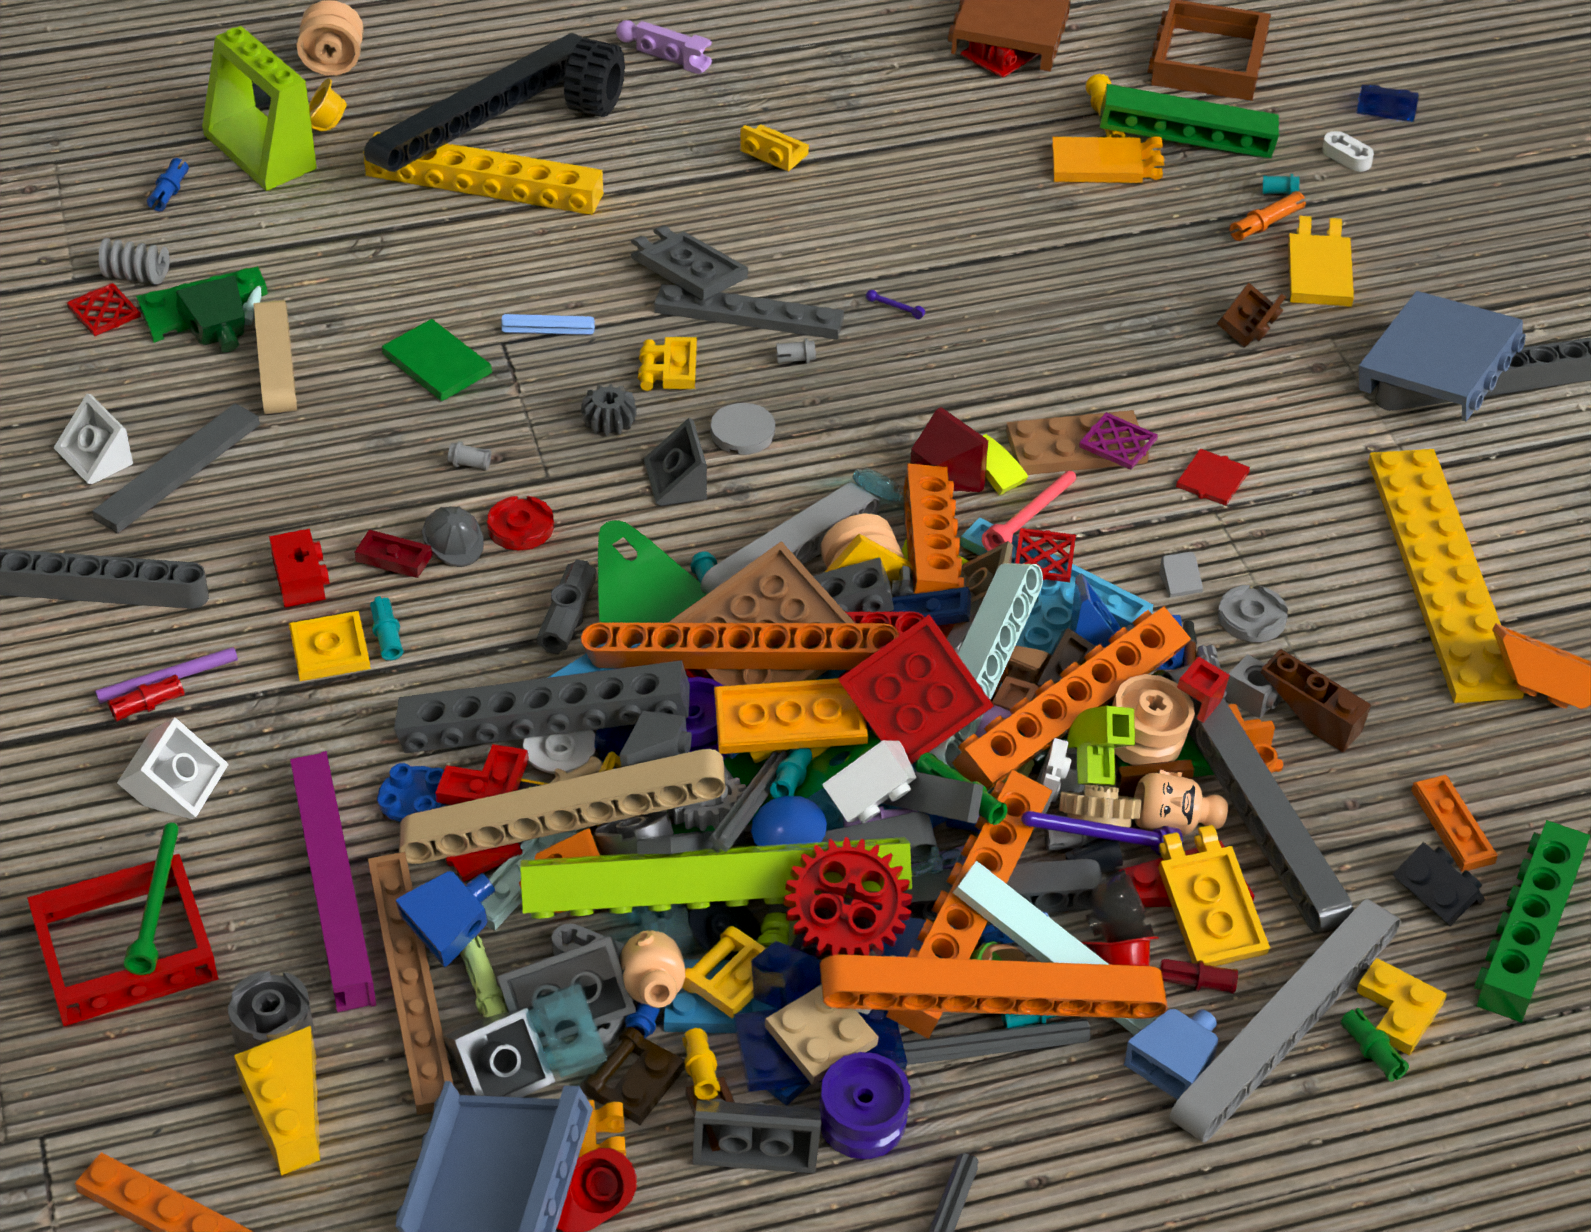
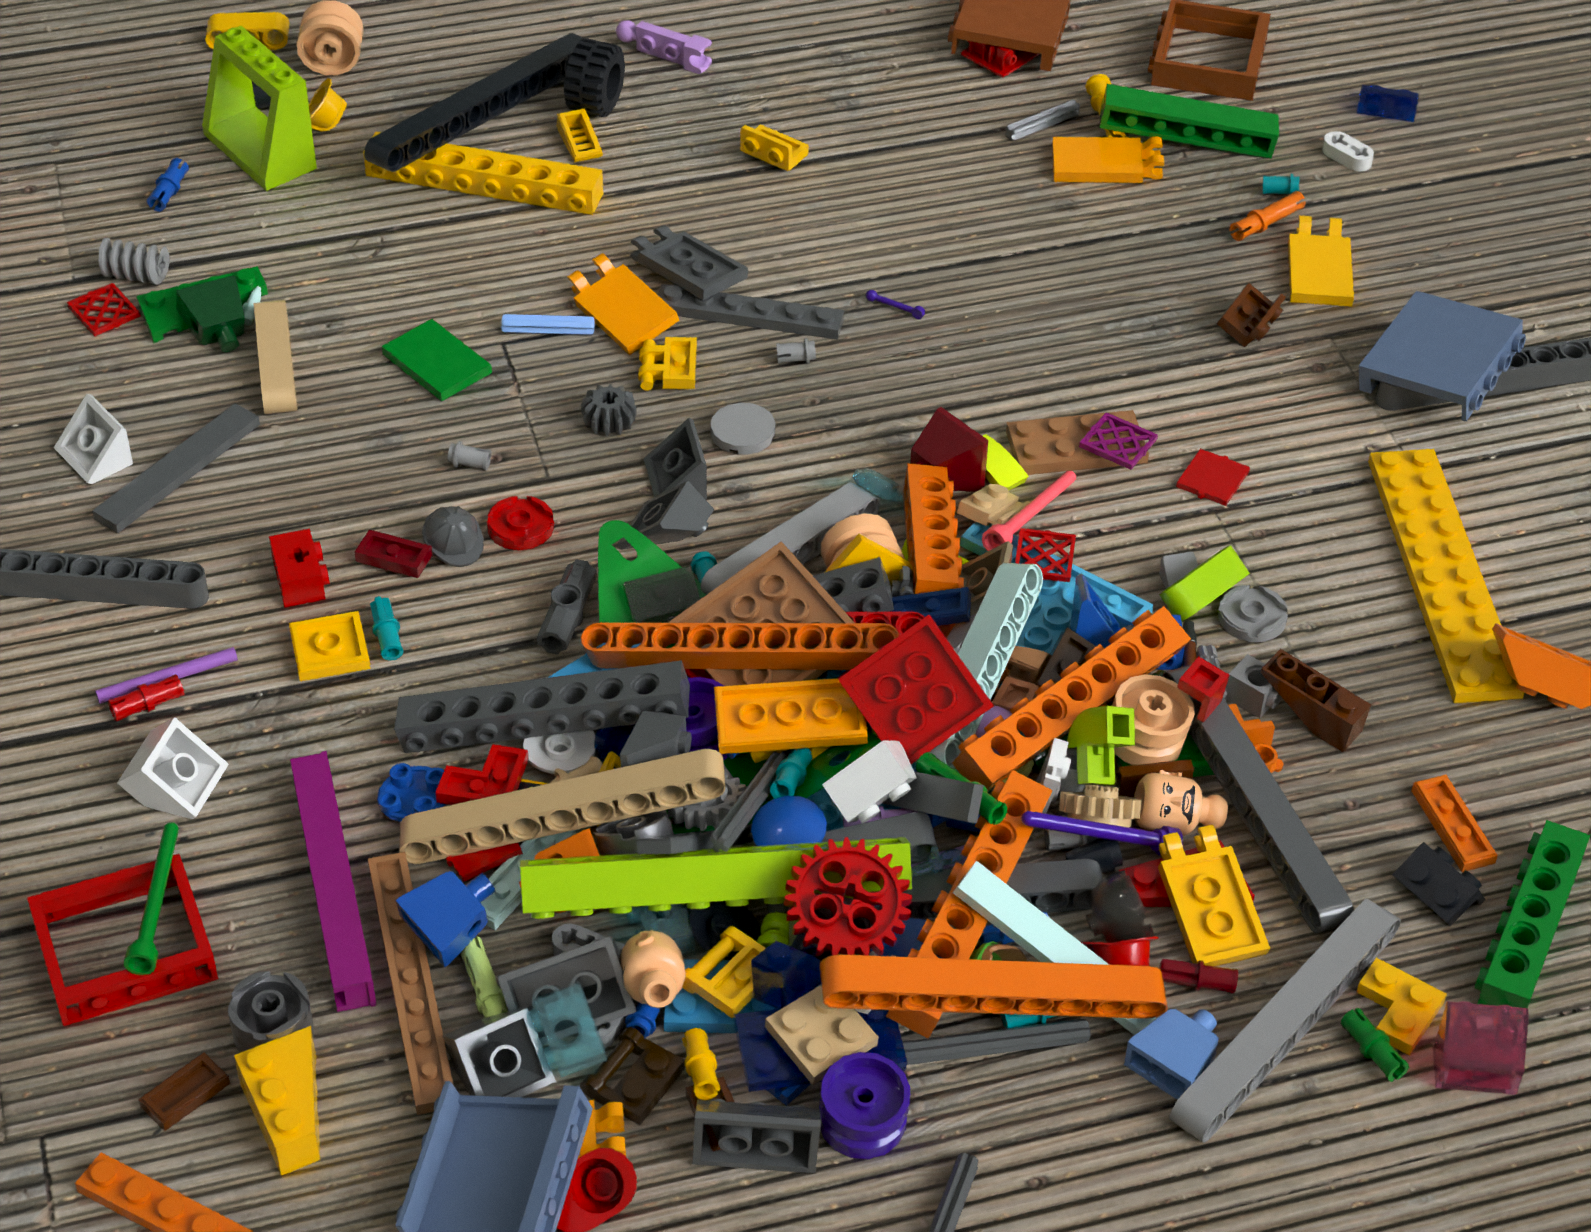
(184, 1091): none -> reddish brown tile
(258, 23): none -> yellow beam
(573, 120): none -> yellow slope
(622, 305): none -> light orange tile
(661, 595): none -> clear smoke slope
(672, 516): none -> dark grey slope
(991, 505): none -> tan plate
(1042, 120): none -> axle
(1204, 583): none -> lime beam
(1481, 1048): none -> clear pink slope

